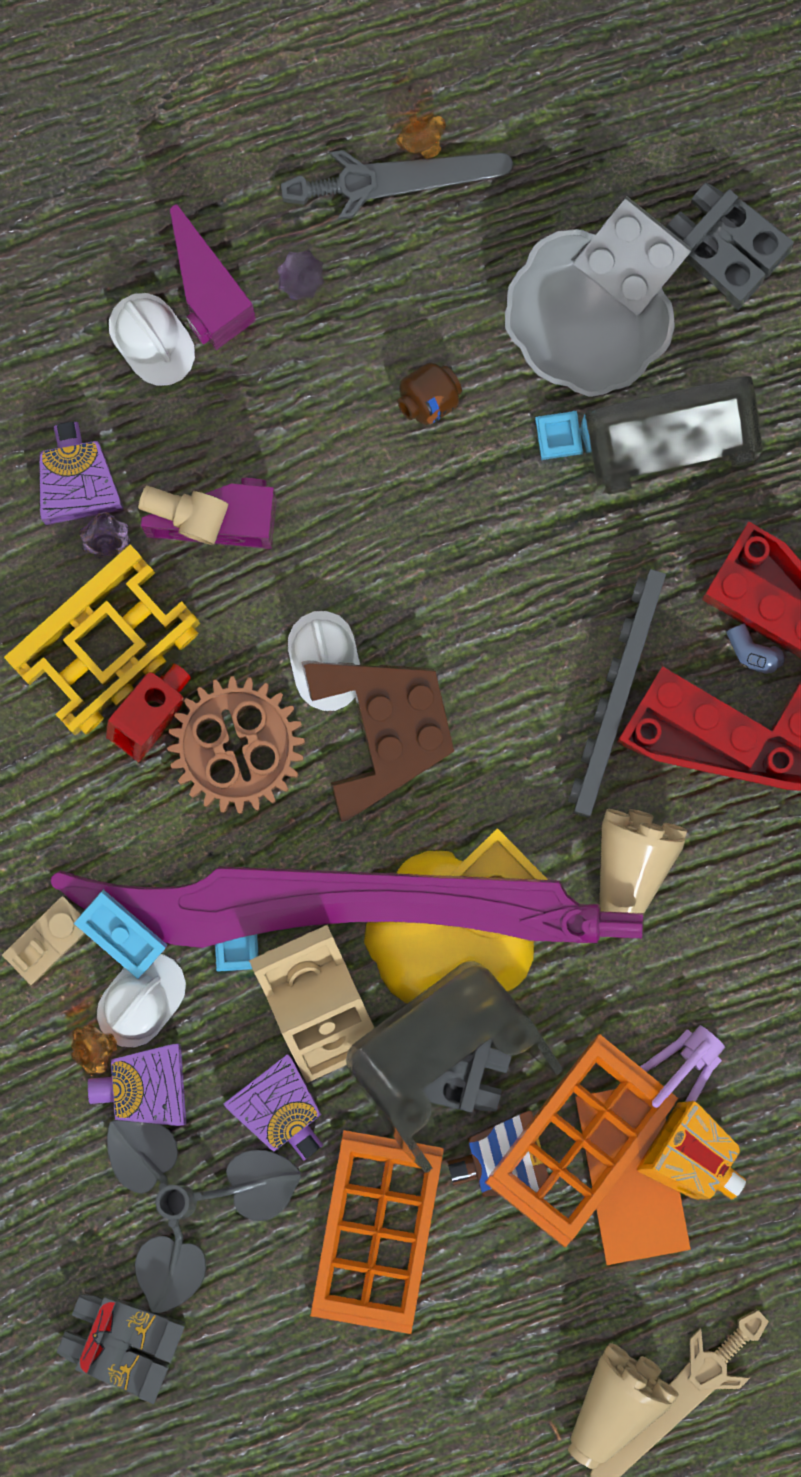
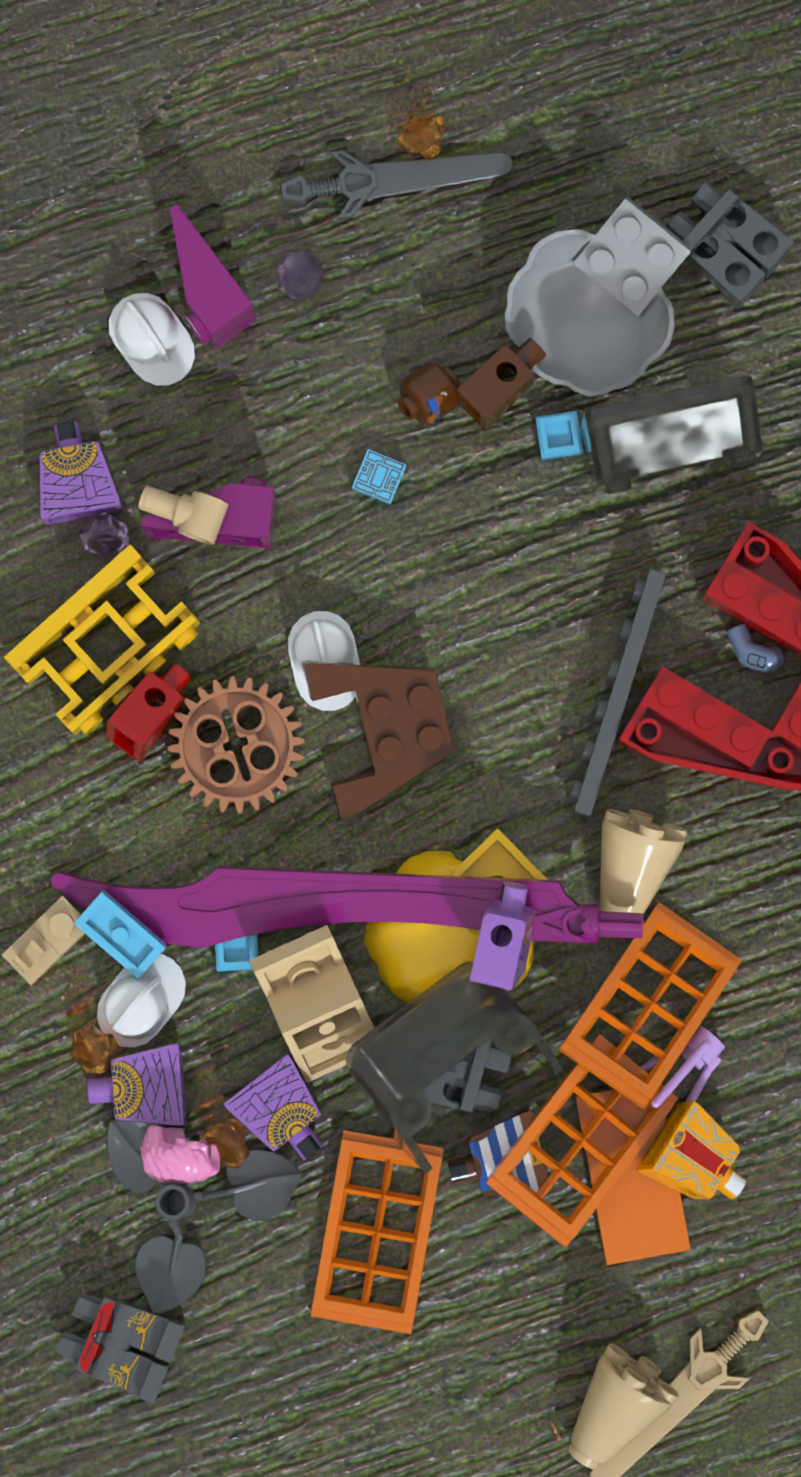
(174, 1159): none -> bright pink hair
(229, 1142): none -> clear orange piece
(379, 477): none -> medium azure tile
(486, 395): none -> reddish brown torso
(499, 952): none -> medium lavender torso
(607, 1067): none -> orange piece

